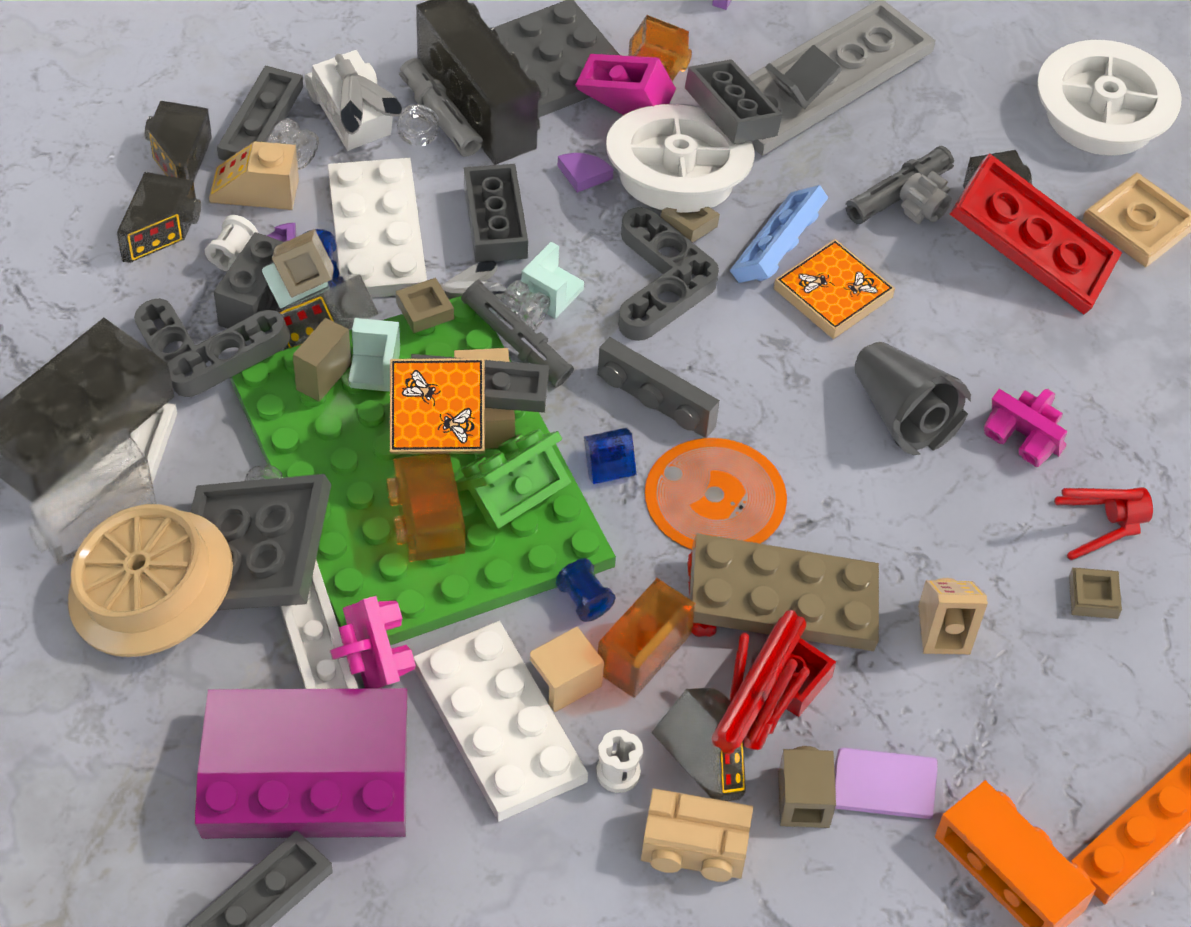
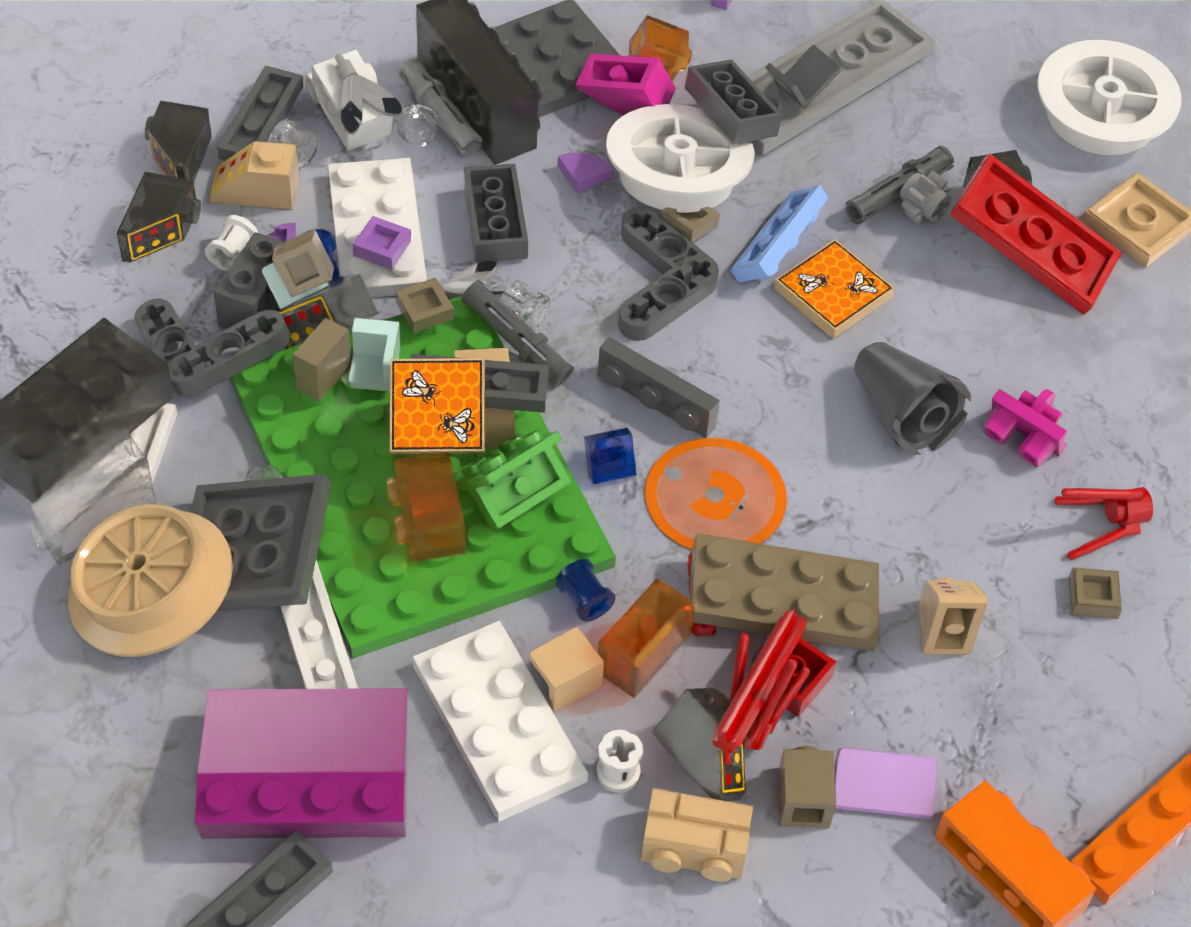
(368, 645): dark pink hips -> none
(382, 242): none -> medium lavender plate
(546, 277): light aqua panel -> none

